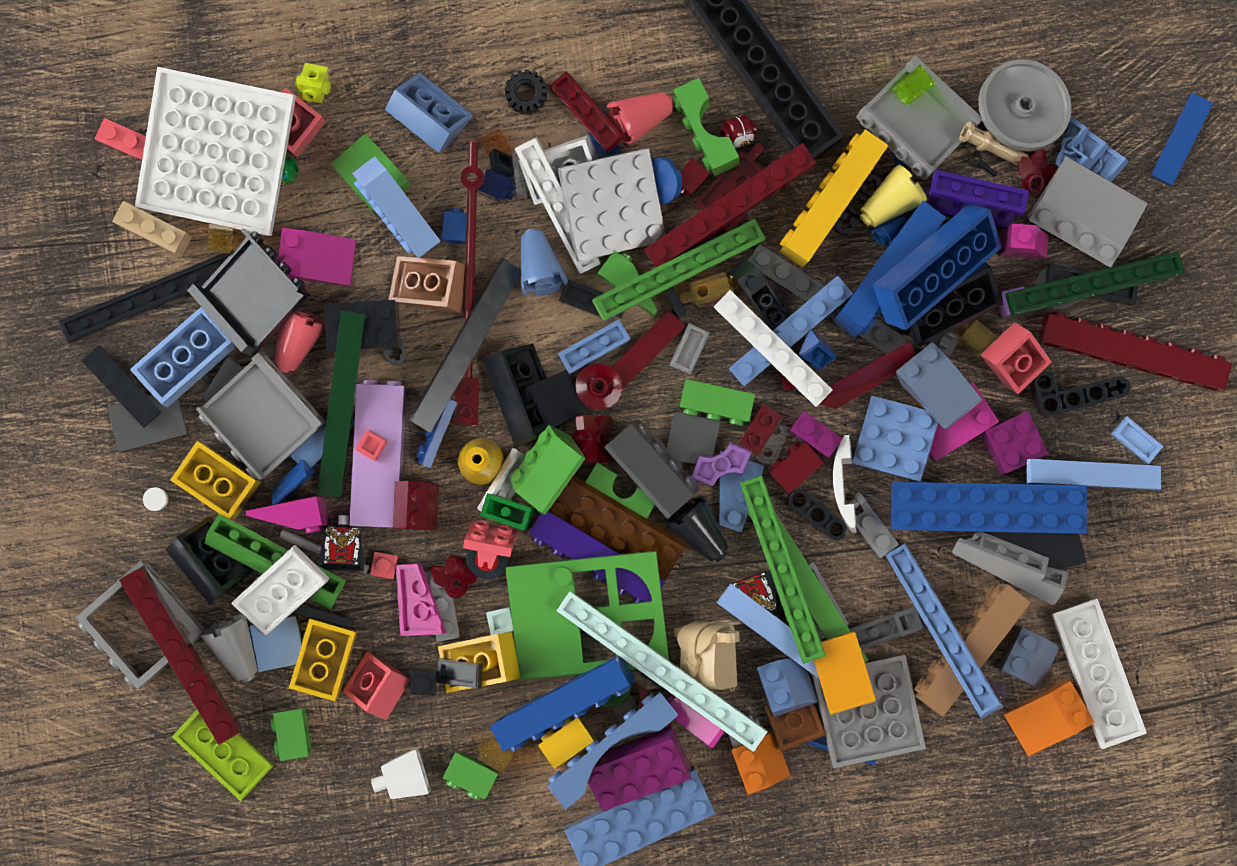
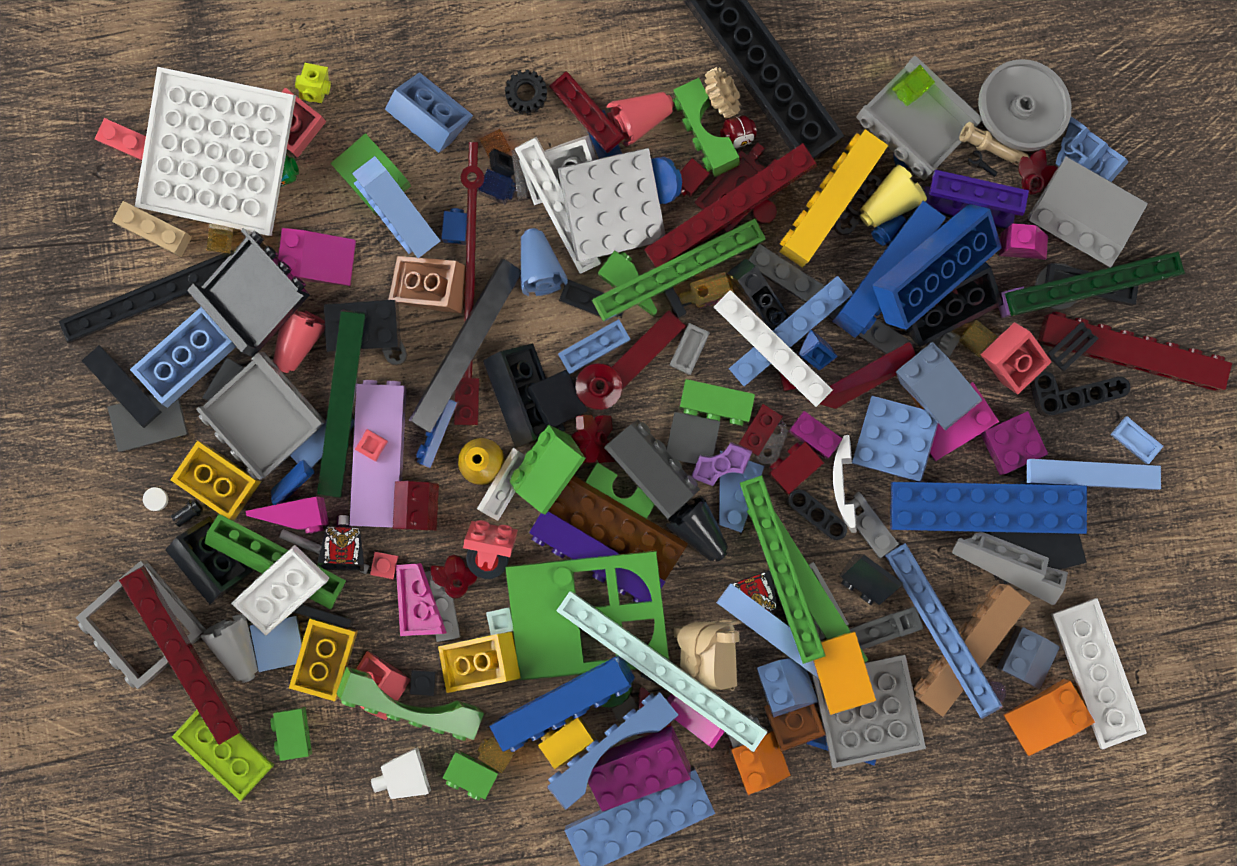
(189, 511): none -> black pin
(456, 717): none -> bright green arch
(459, 673): tile -> none
(508, 511): green slope -> none
(722, 92): none -> tan gear
(765, 212): none -> dark red tile
(869, 579): none -> black slope
(1086, 333): none -> black tile
(1181, 139): blue tile -> none

